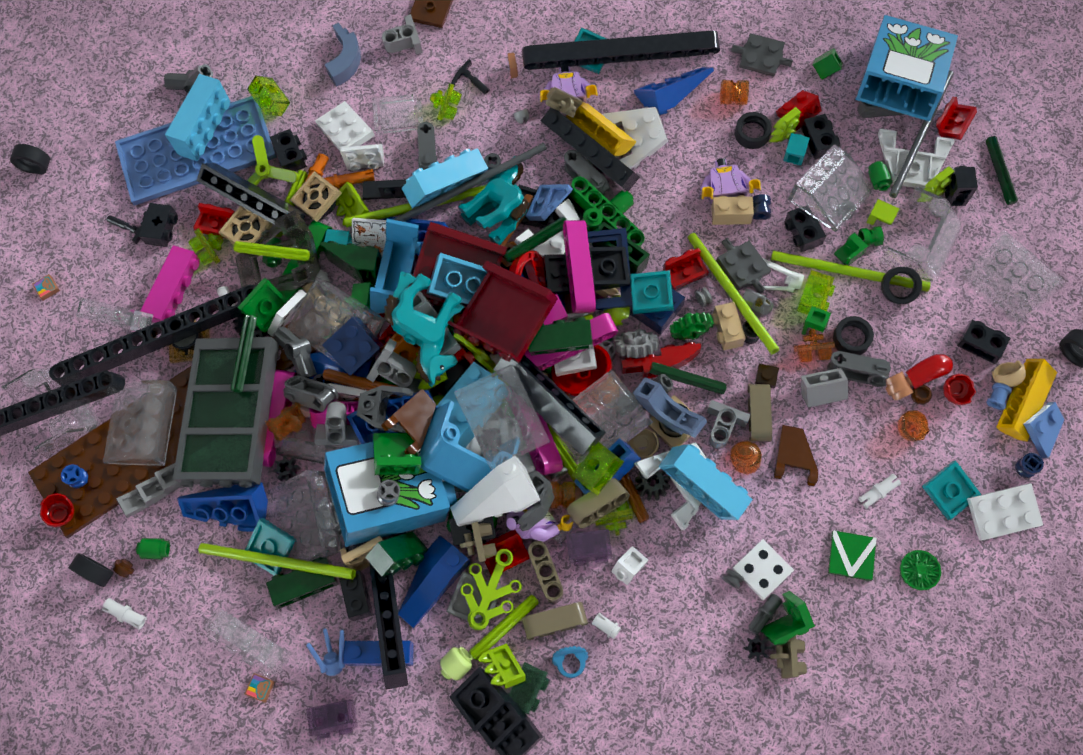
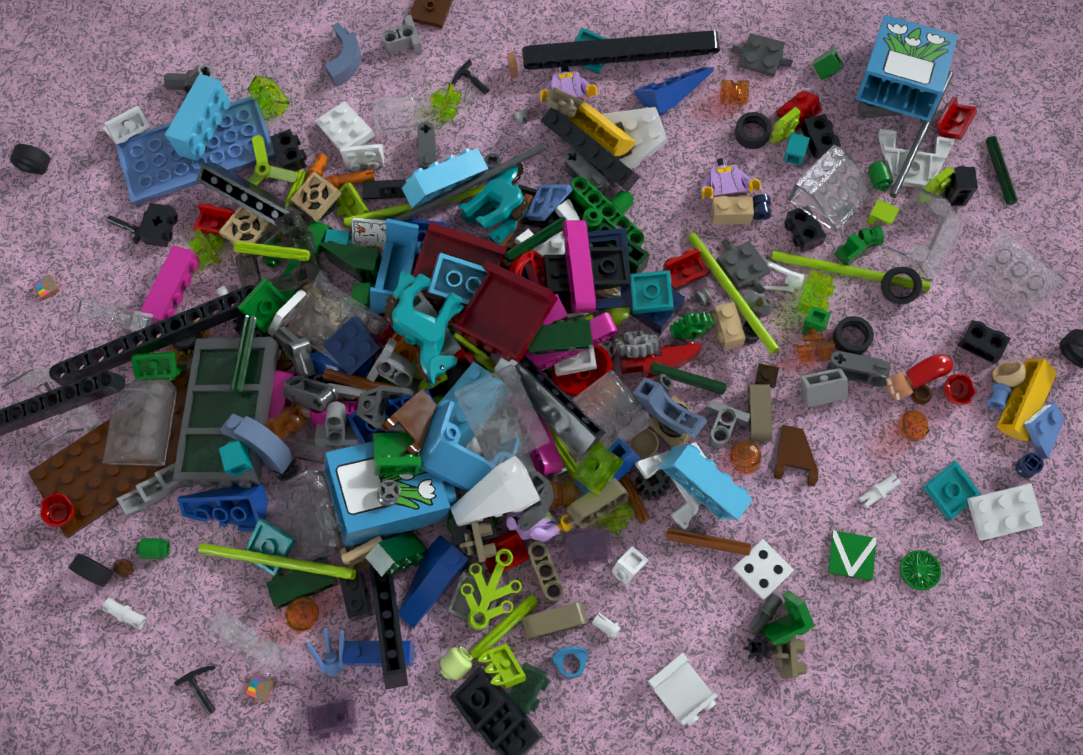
(71, 472): blue wheel -> none
(126, 125): none -> white bracket
(156, 366): none -> green bracket
(200, 694): none -> black piece
(235, 458): none -> teal brick
(261, 440): none -> sand blue arch
(302, 614): none -> clear orange hair
(682, 690): none -> white panel
(708, 541): none -> dark orange axle
(733, 578): dark grey bush -> none

